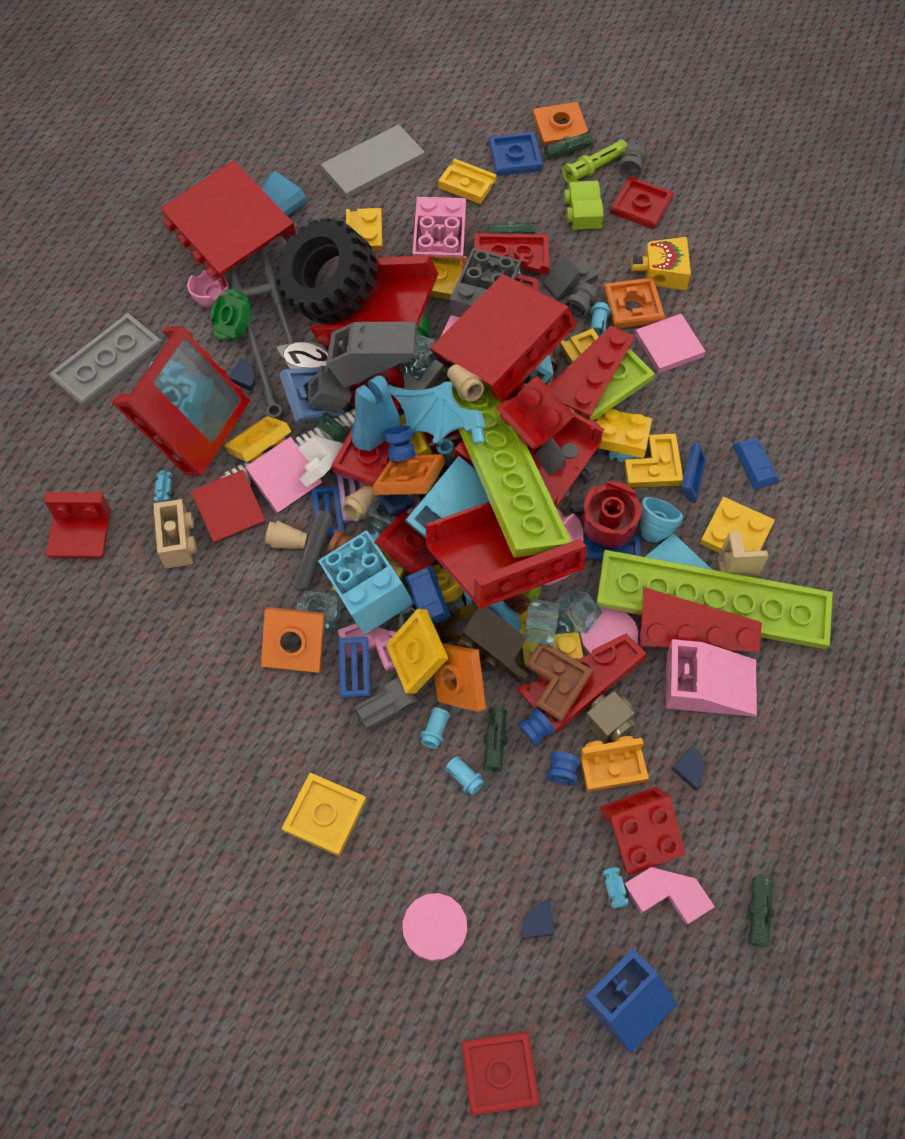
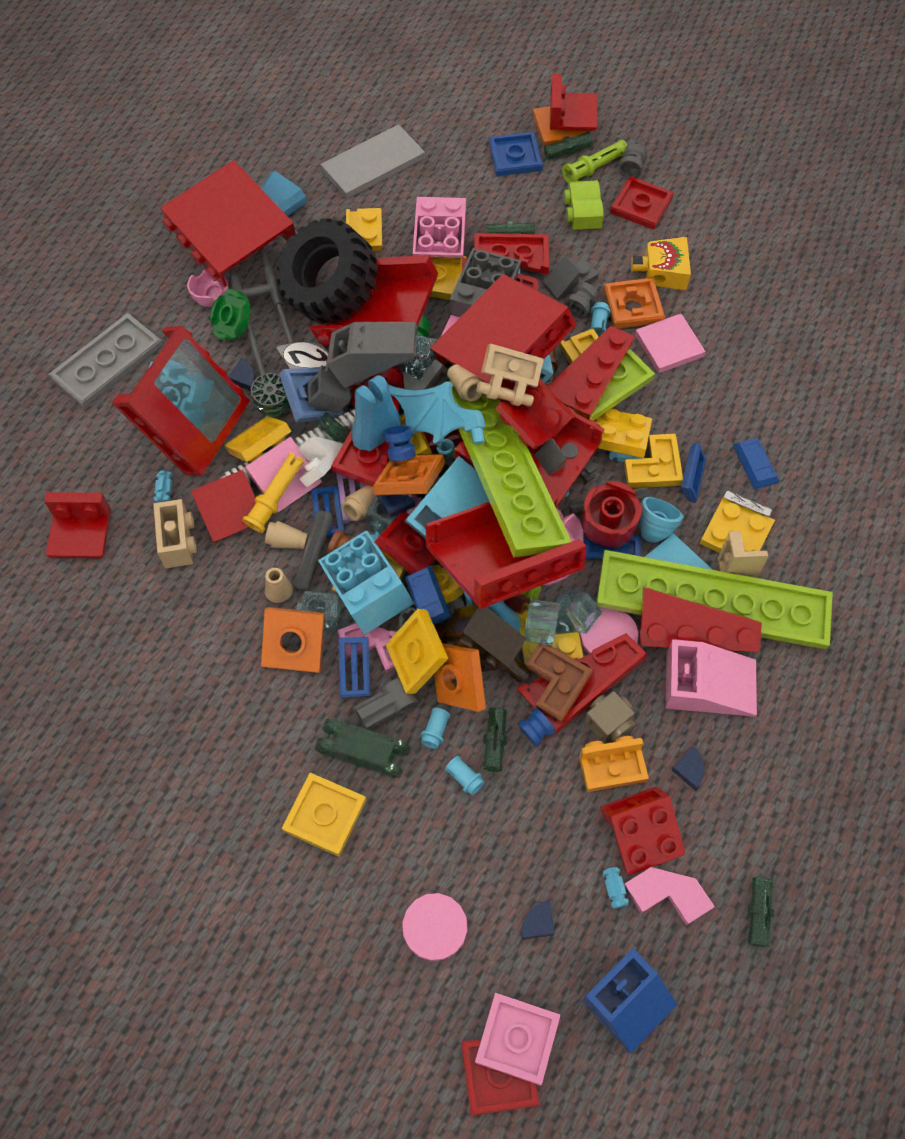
(267, 503): none -> yellow pin
(269, 395): none -> clear green wheel
(277, 586): none -> tan cone
(362, 747): none -> clear green piece
(467, 181): yellow plate -> none
(511, 366): none -> tan plate
(517, 1039): none -> bright pink tile
(563, 768): blue wheel -> none
(571, 110): none -> red bracket
(747, 503): none -> white sticker

